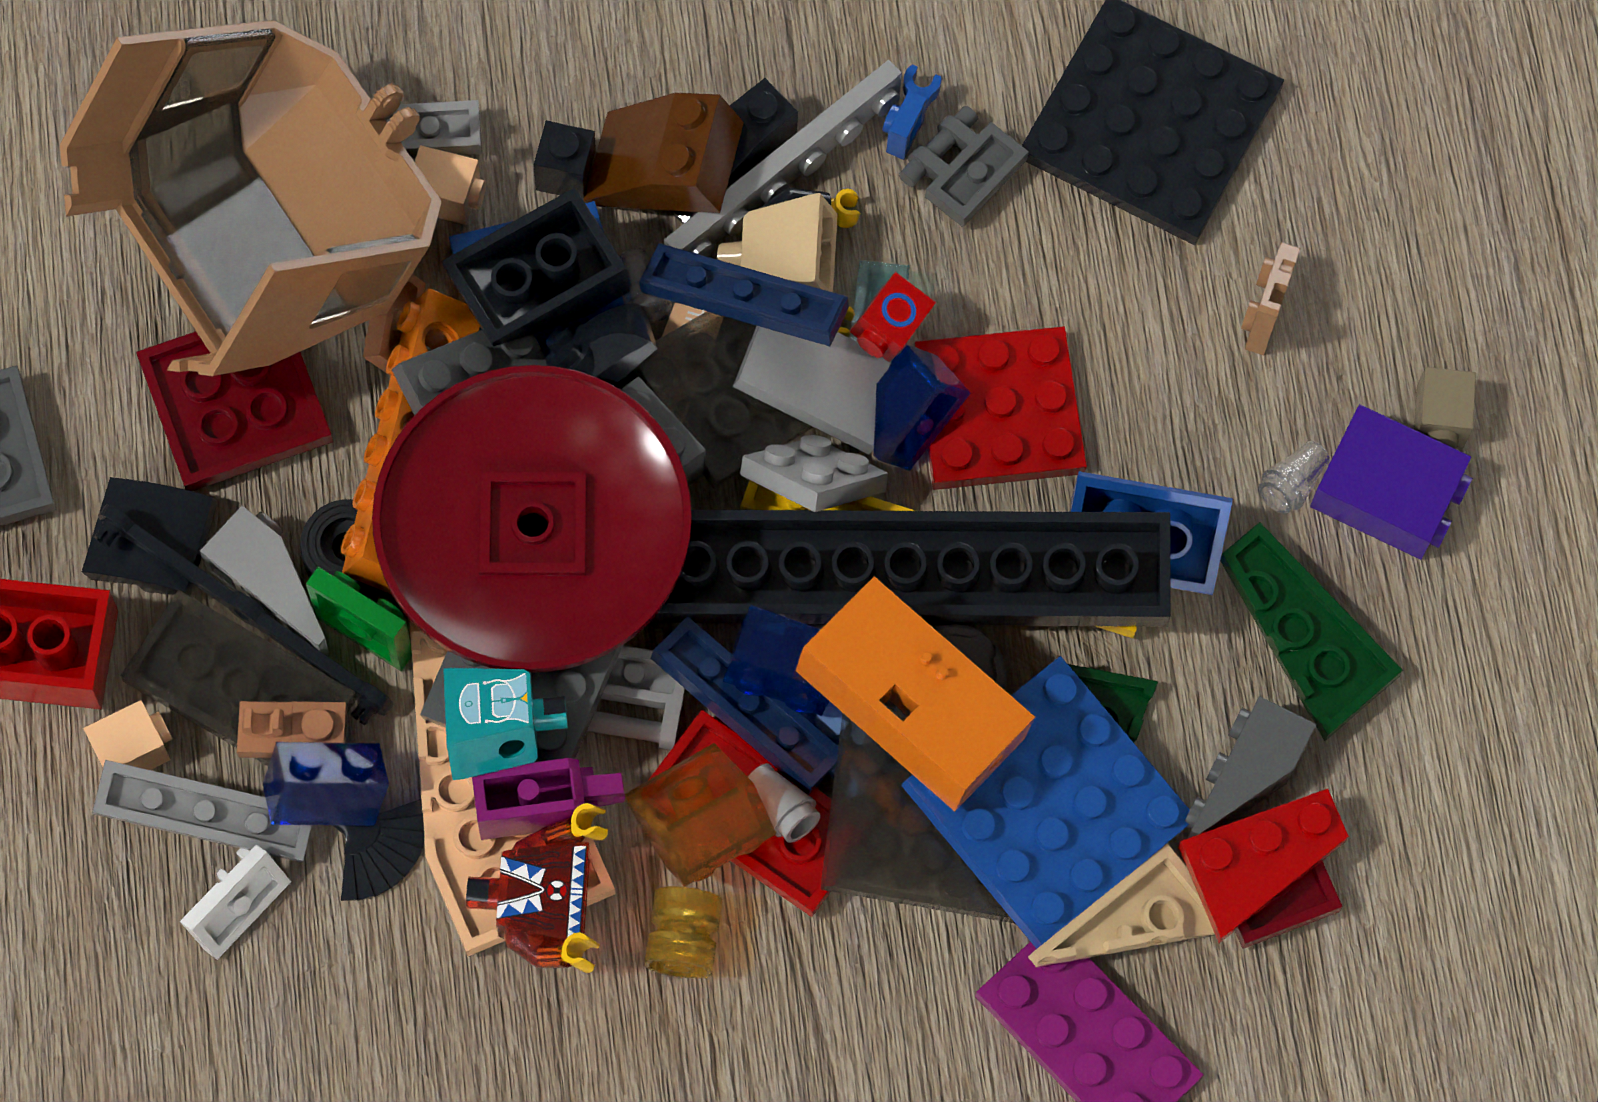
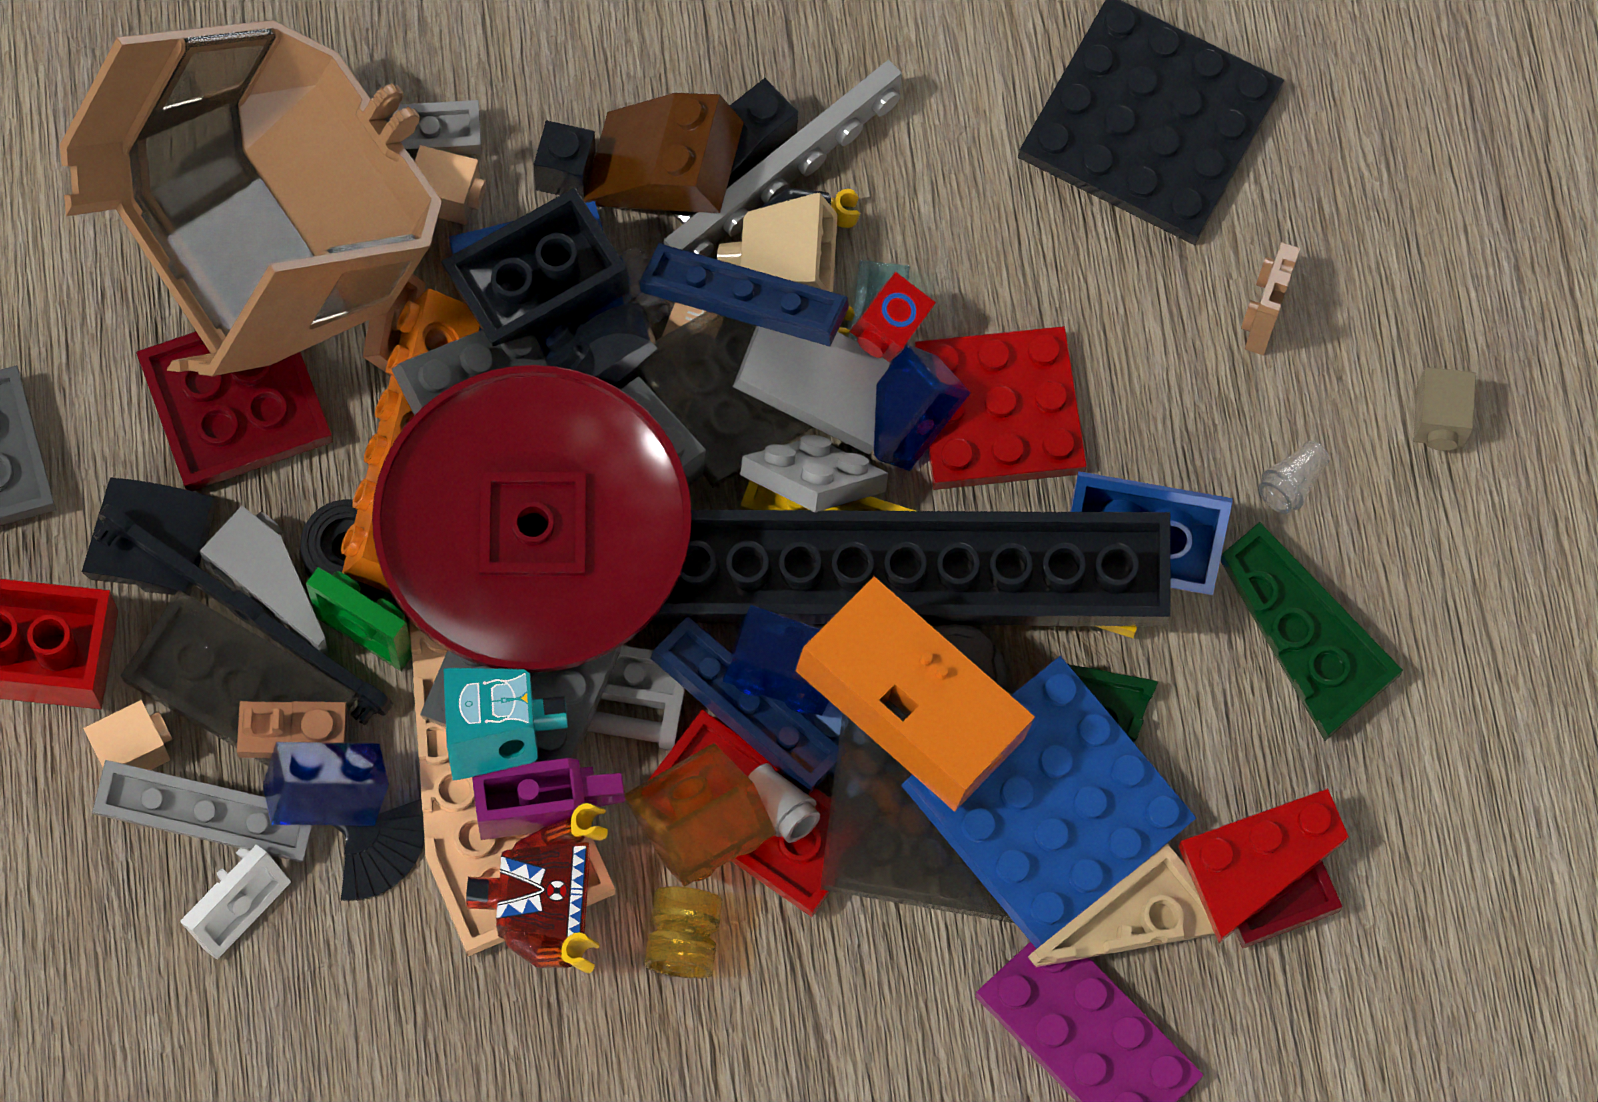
(906, 120): blue plate -> none
(974, 174): dark grey plate -> none
(1258, 765): dark grey slope -> none
(1392, 483): dark purple brick -> none

